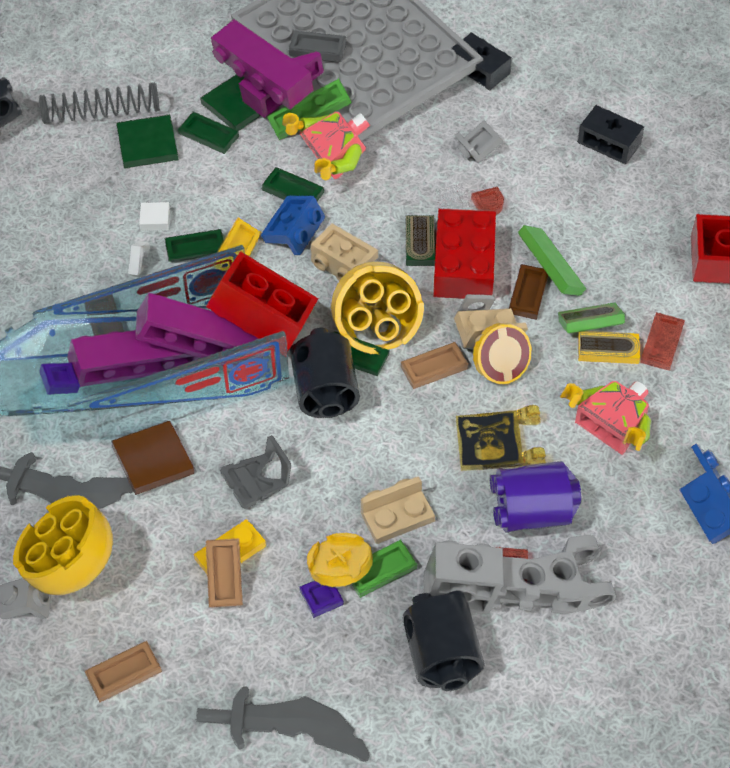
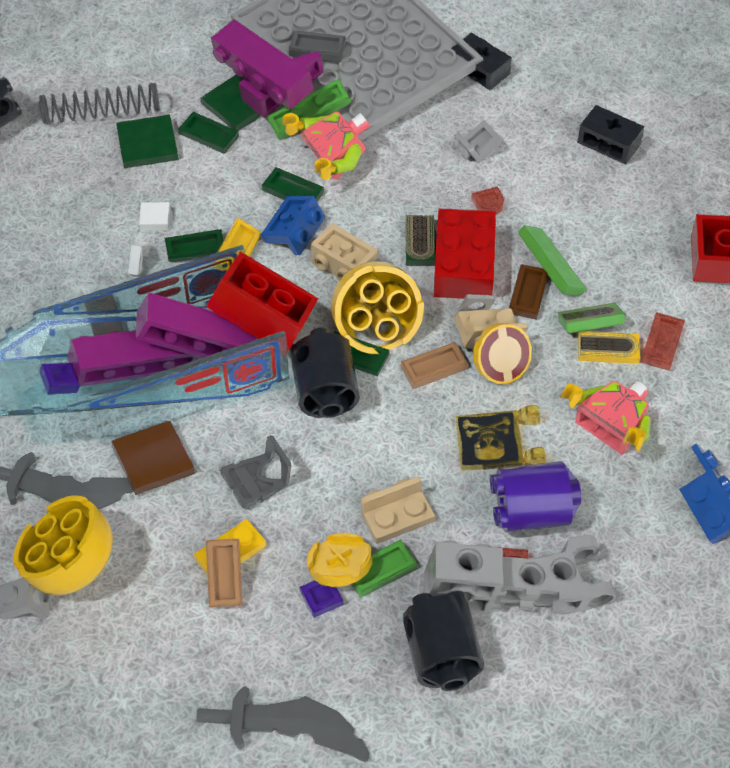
(123, 671): medium nougat tile -> none

